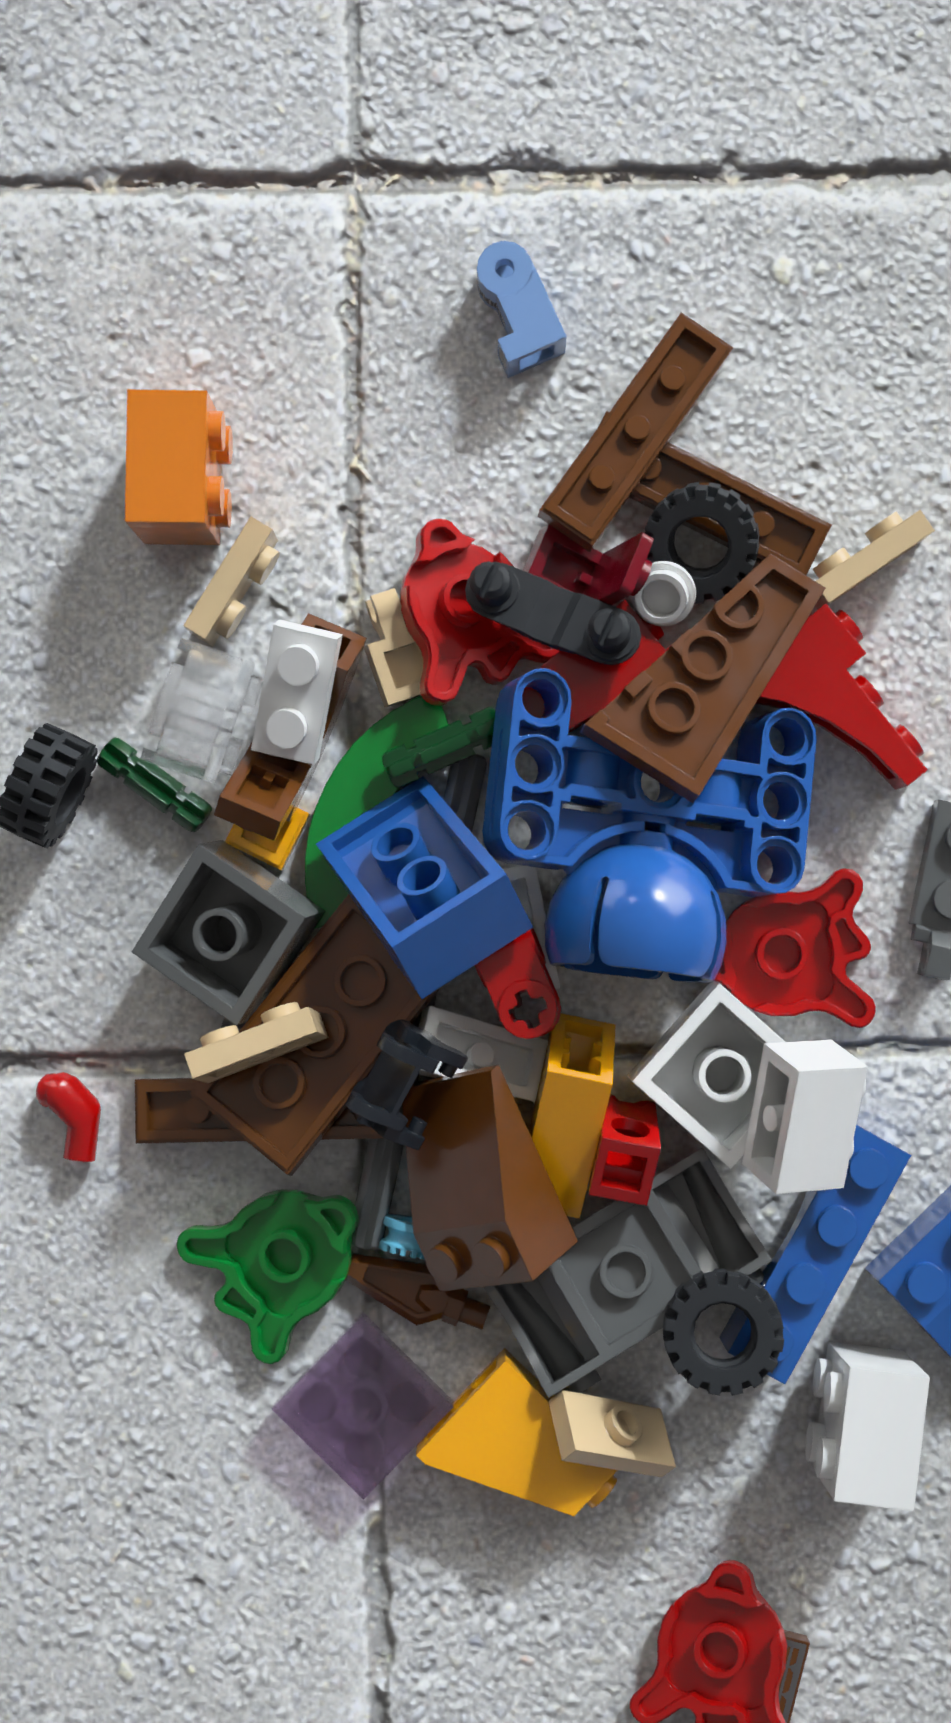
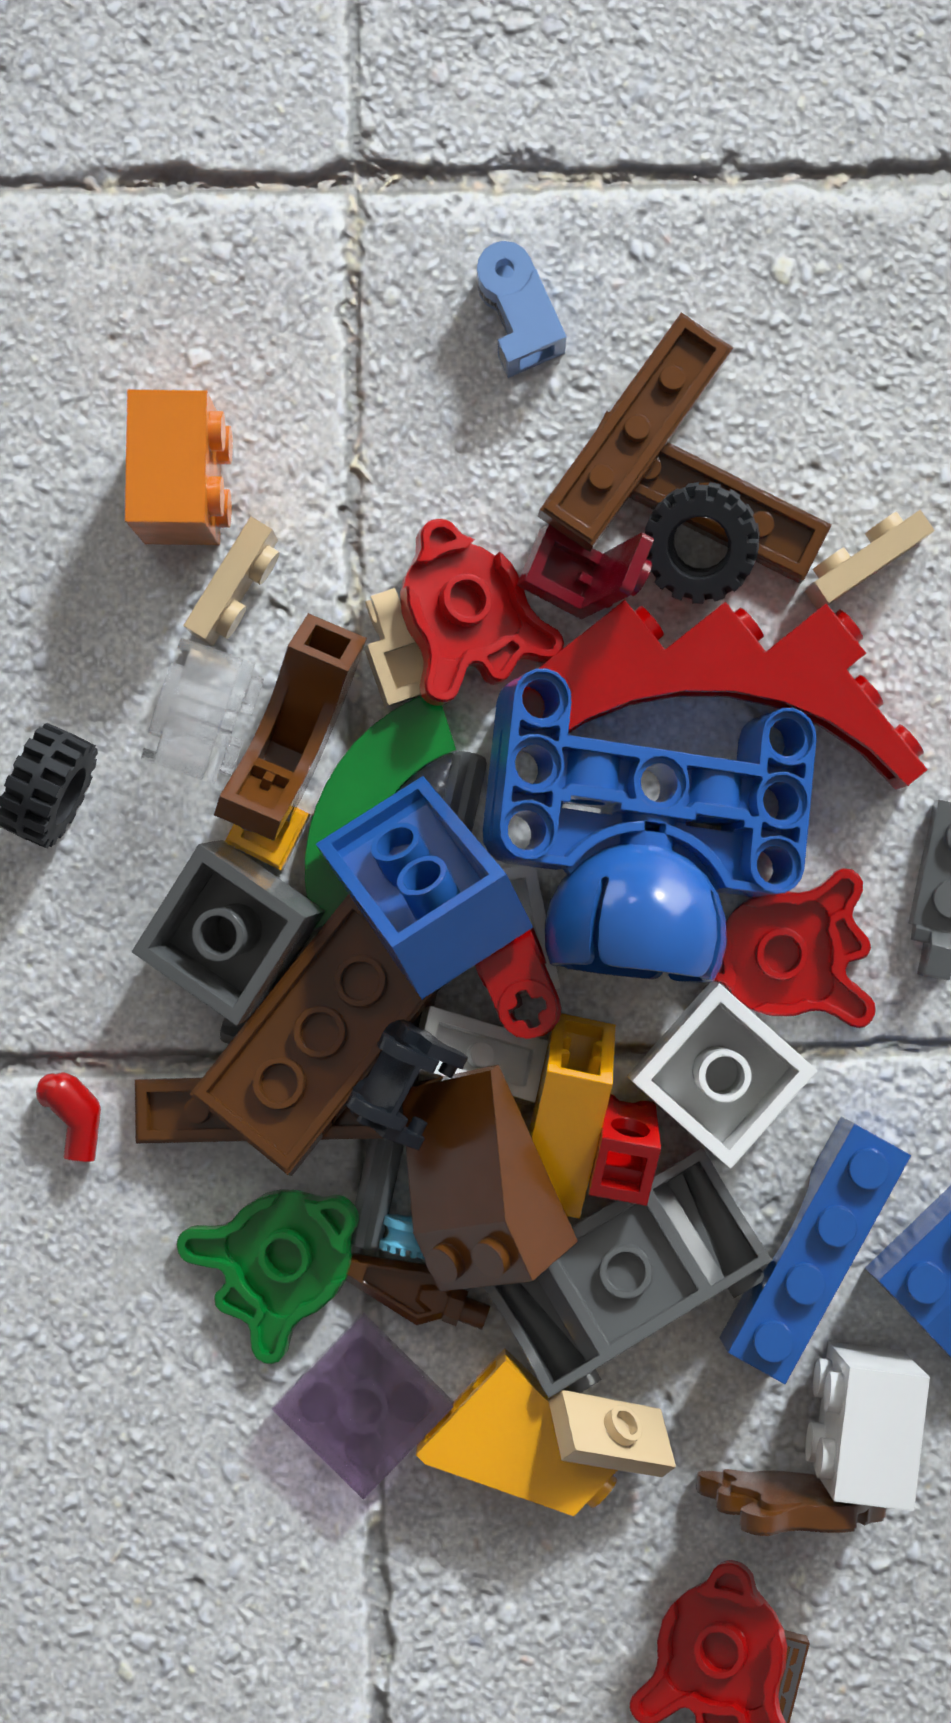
(154, 785): dark green axle -> none
(229, 1052): tan plate -> none
(296, 691): white plate -> none
(440, 748): dark green axle -> none
(552, 614): black piece -> none
(665, 595): white plate -> none
(697, 694): reddish brown wing -> none
(732, 1373): black tyre -> none
(782, 1502): none -> reddish brown tile
(804, 1116): white brick -> none

